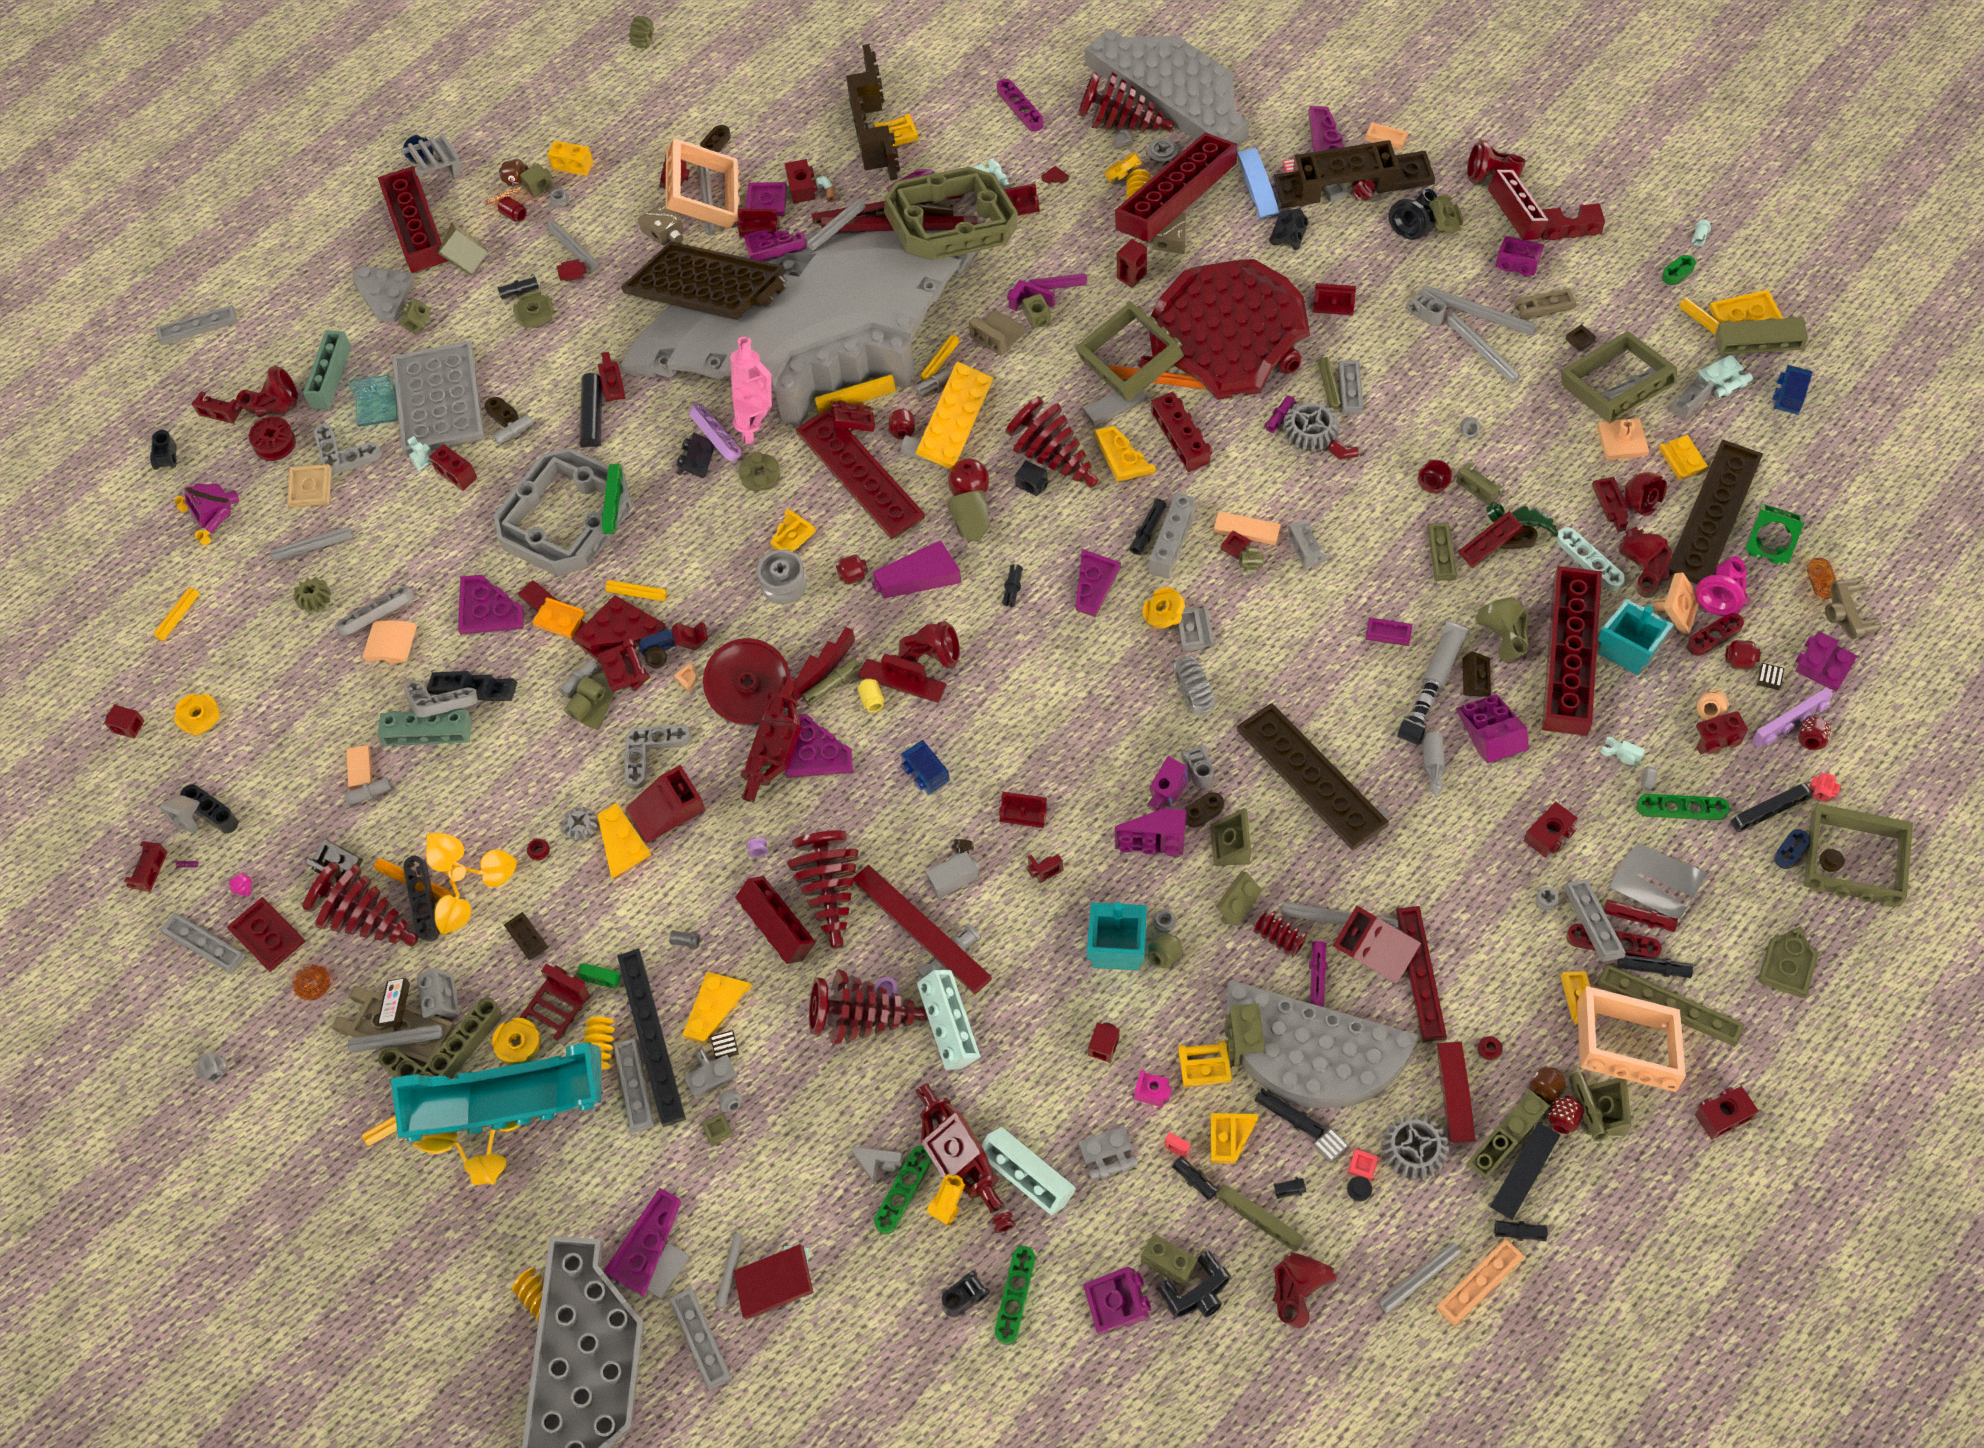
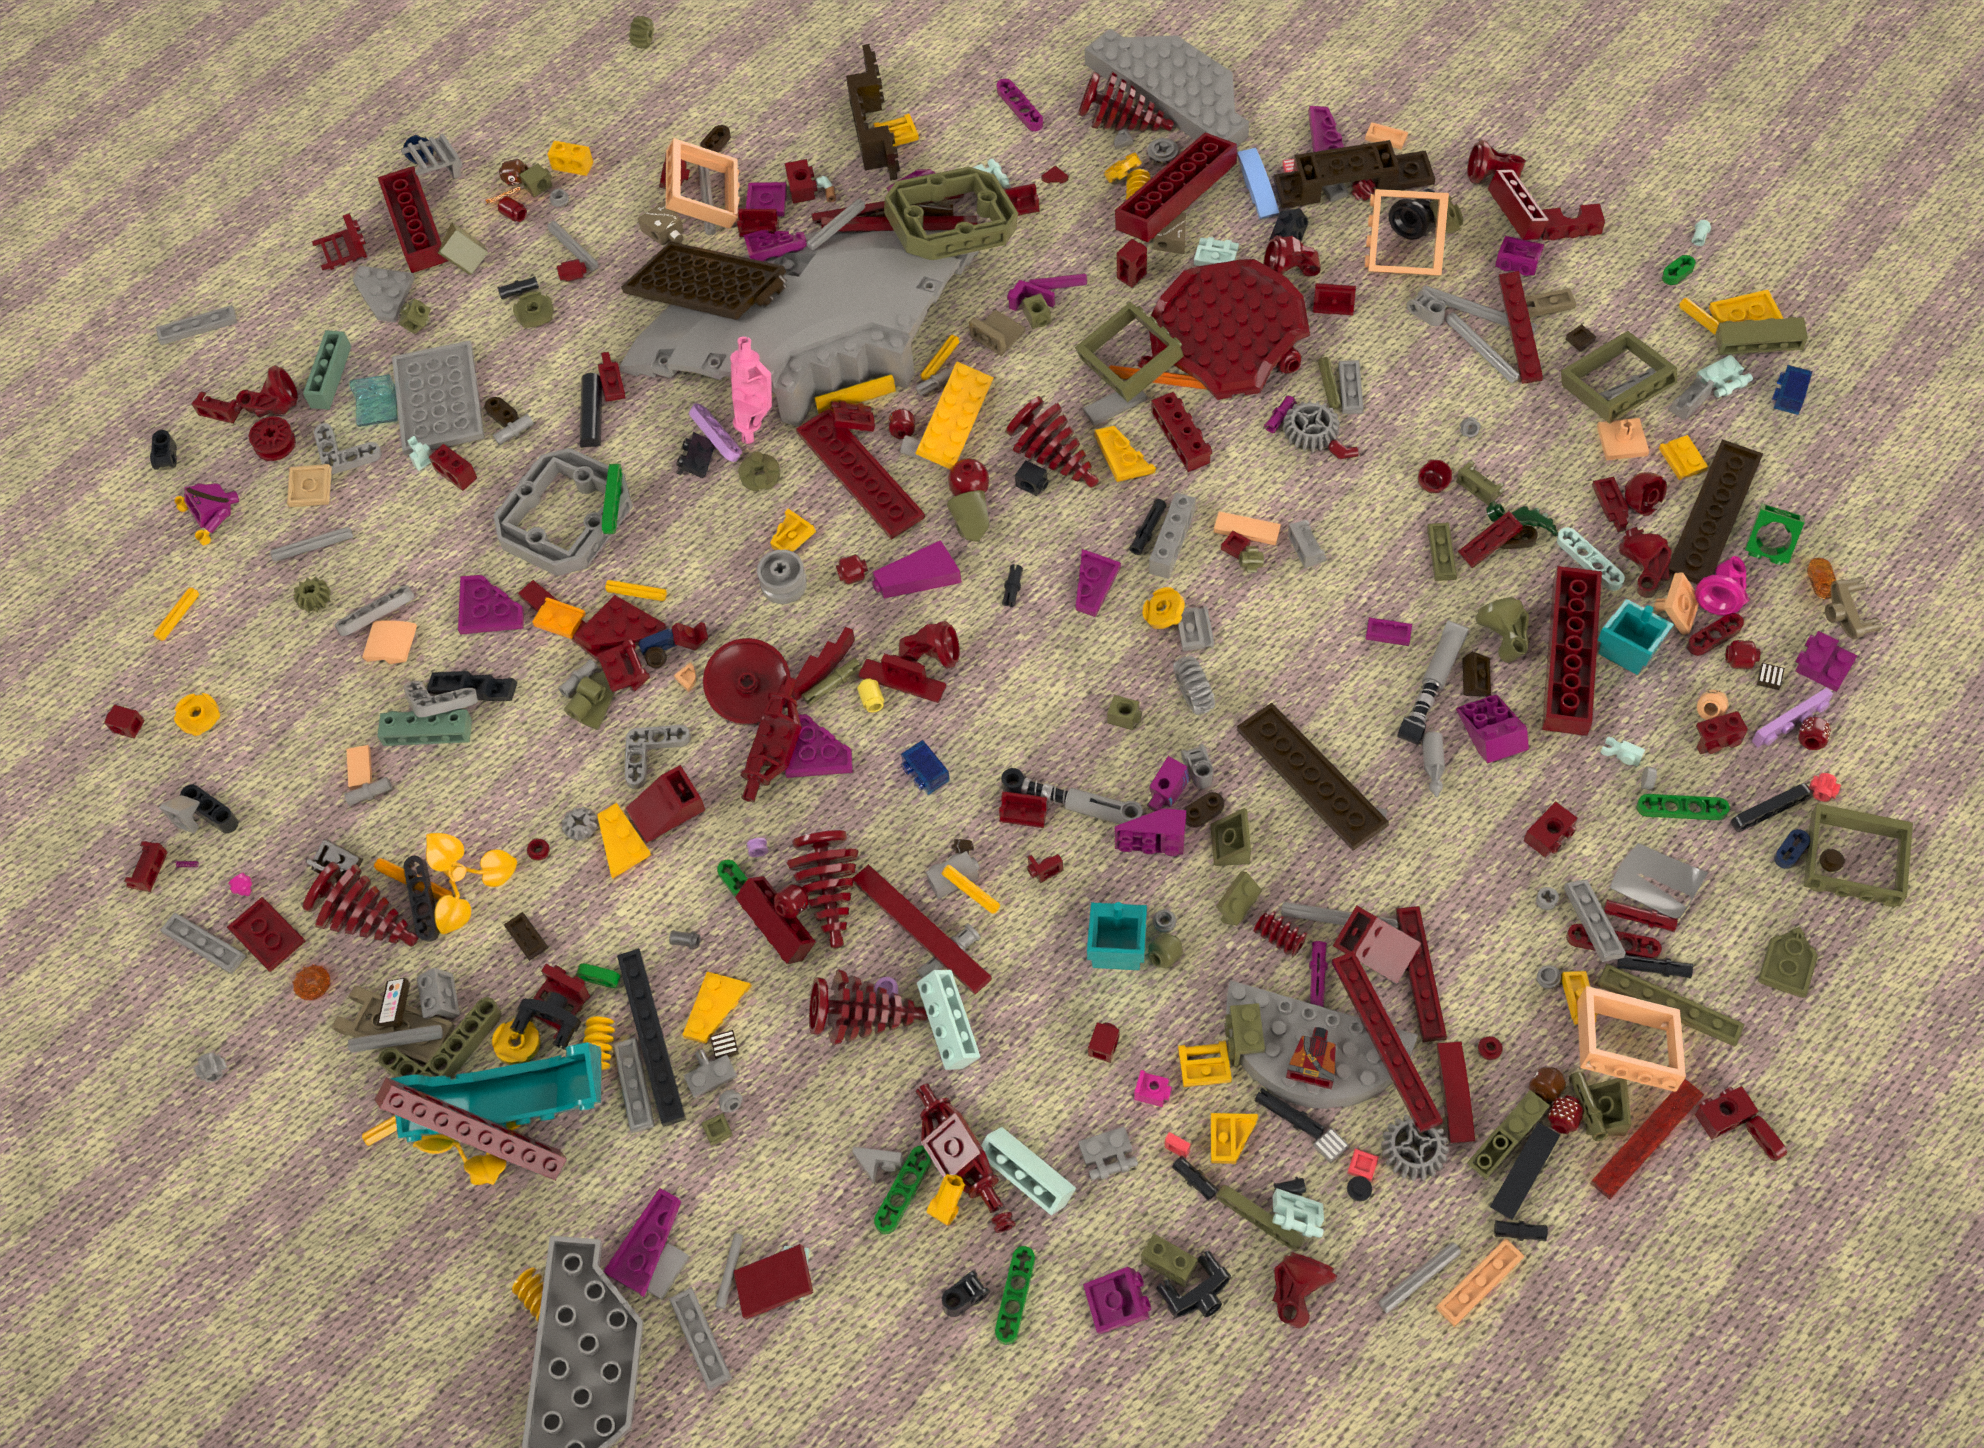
(353, 240): none -> dark red plate
(470, 1128): none -> brick
(551, 1010): none -> black connector
(729, 881): none -> green beam
(791, 901): none -> dark red head
(970, 889): none -> yellow axle
(1074, 799): none -> piece
(1122, 704): none -> olive brick
(1215, 251): none -> light aqua plate
(1287, 252): none -> dark red piece
(1297, 1207): none -> light aqua plate
(1313, 1060): none -> torso
(1373, 222): none -> light nougat window
(1387, 1042): none -> dark red plate
(1520, 327): none -> dark red plate
(1549, 977): none -> light grey plate
(1646, 1139): none -> clear red plate
(1766, 1138): none -> dark red beam

